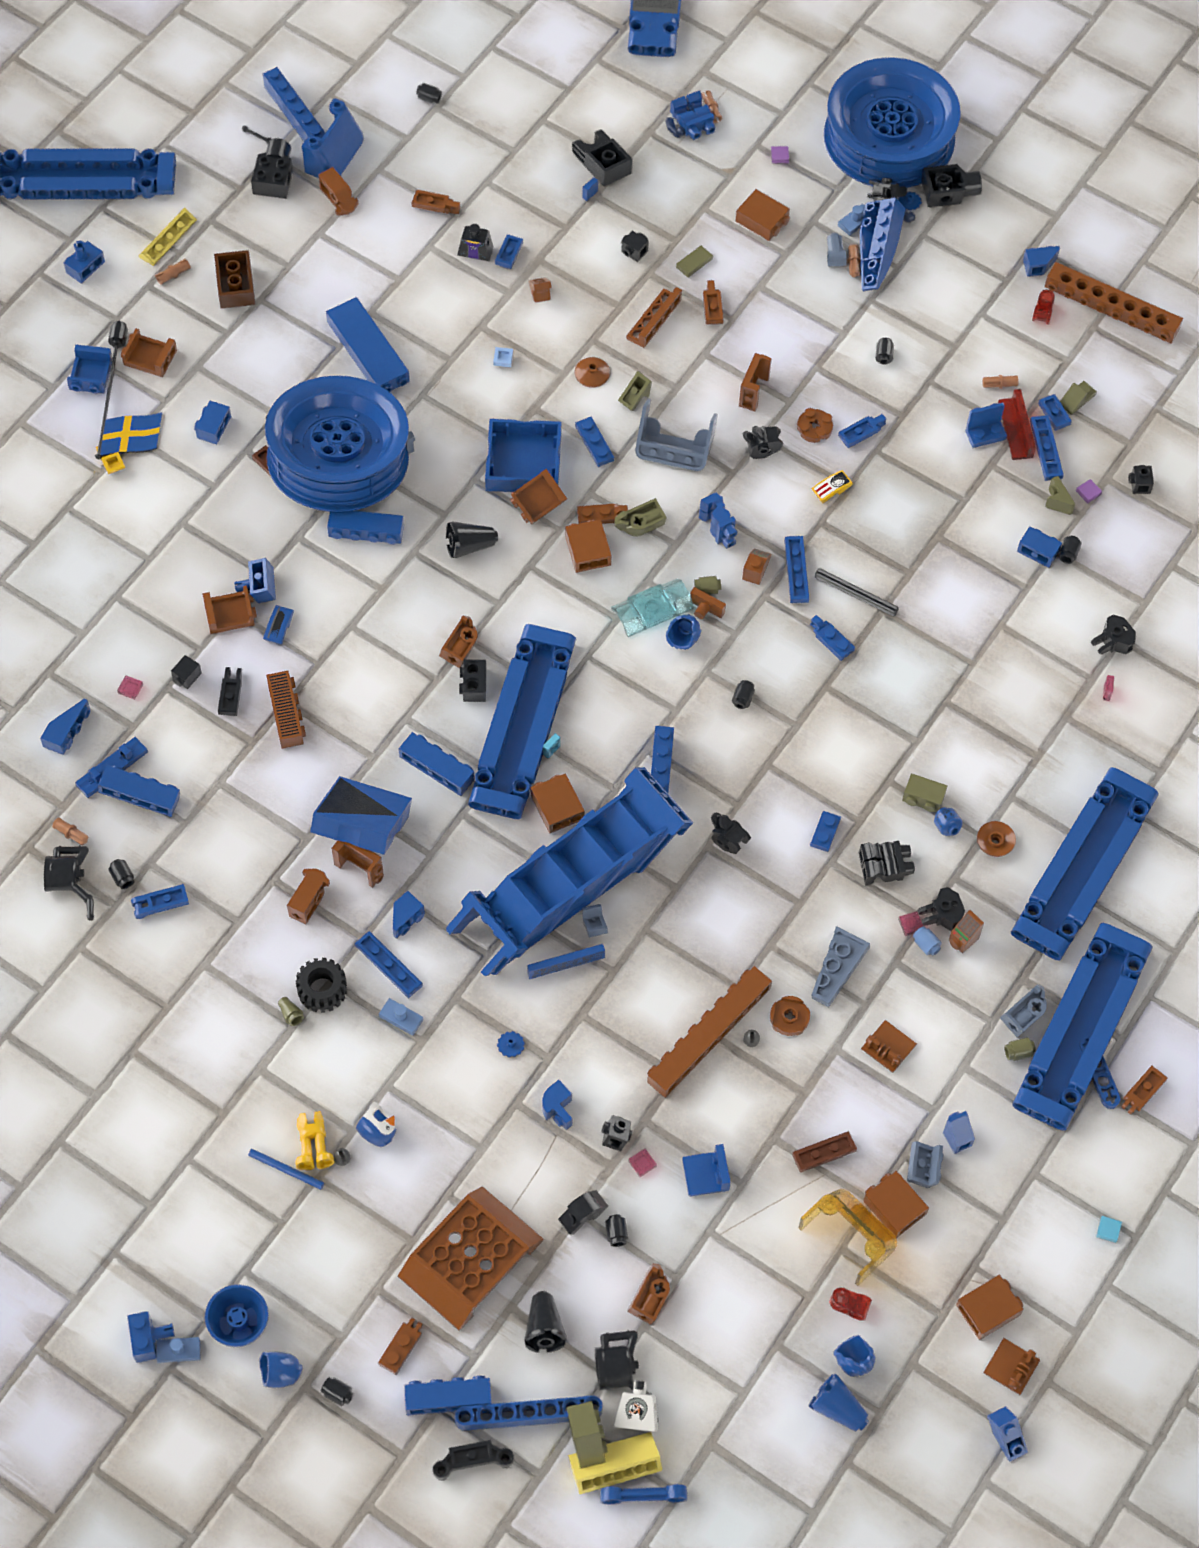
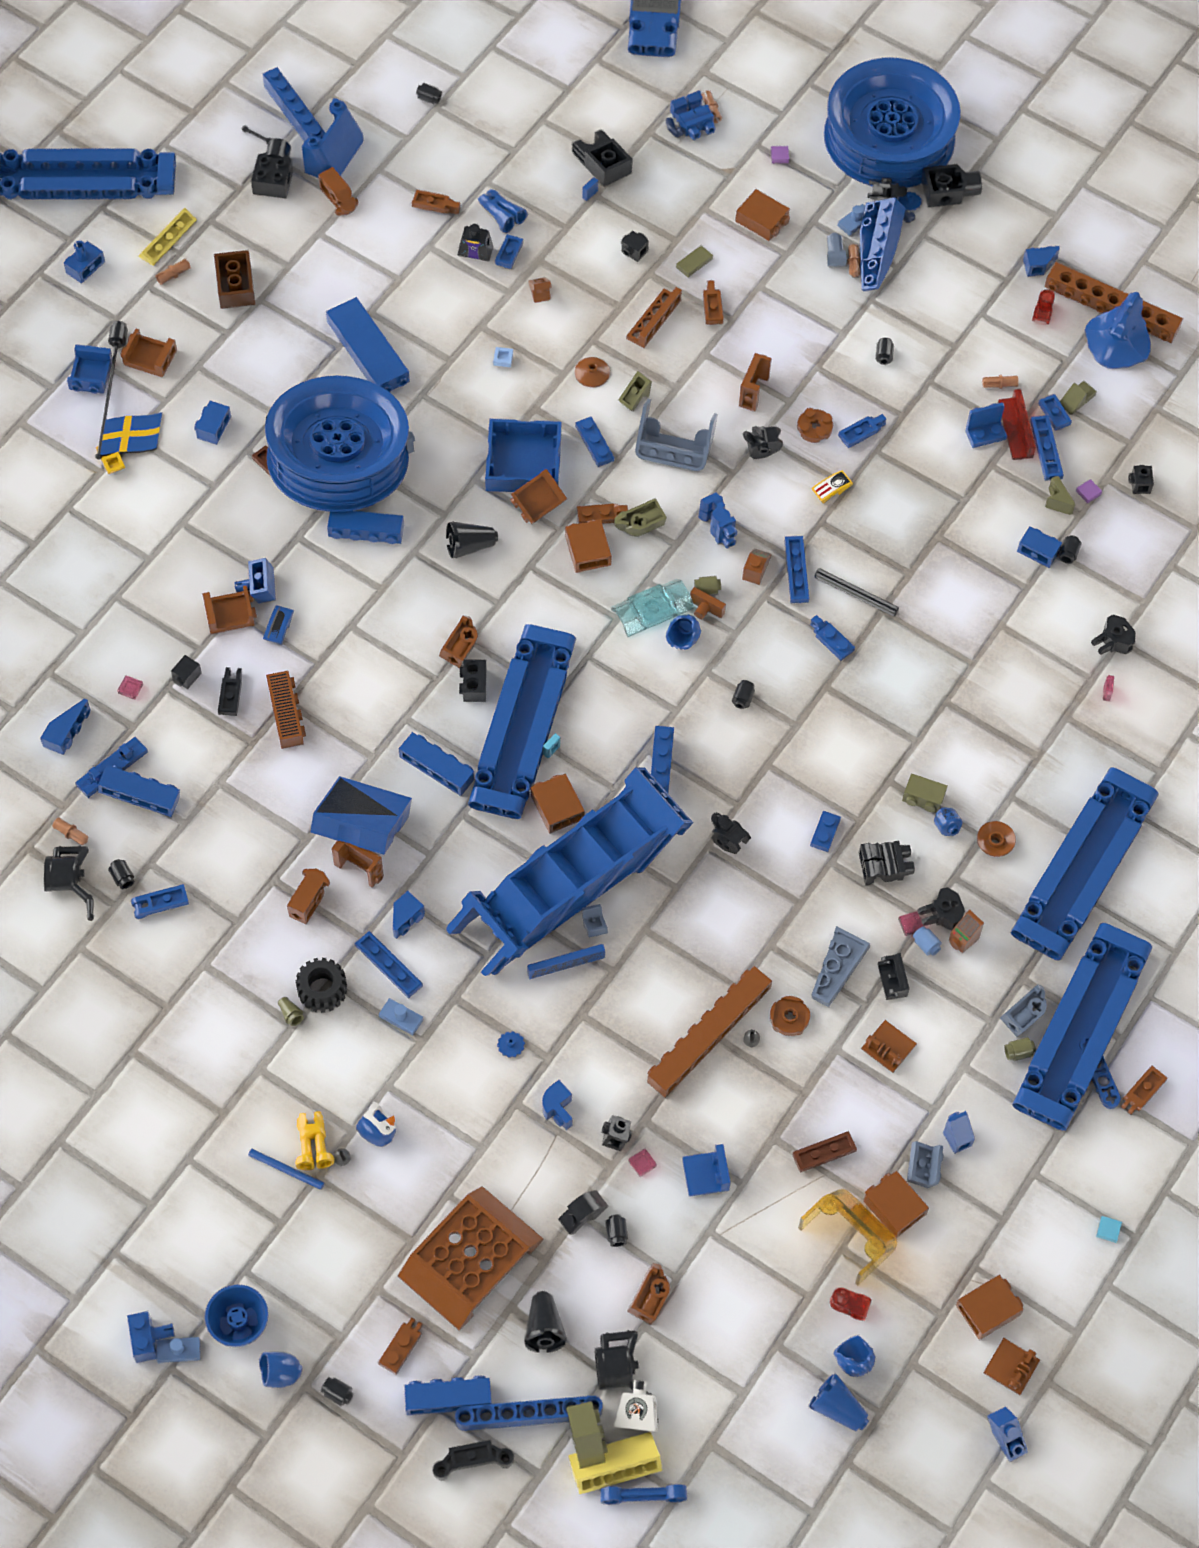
(502, 210): none -> blue piece
(893, 976): none -> black hinge
(1120, 335): none -> blue animal

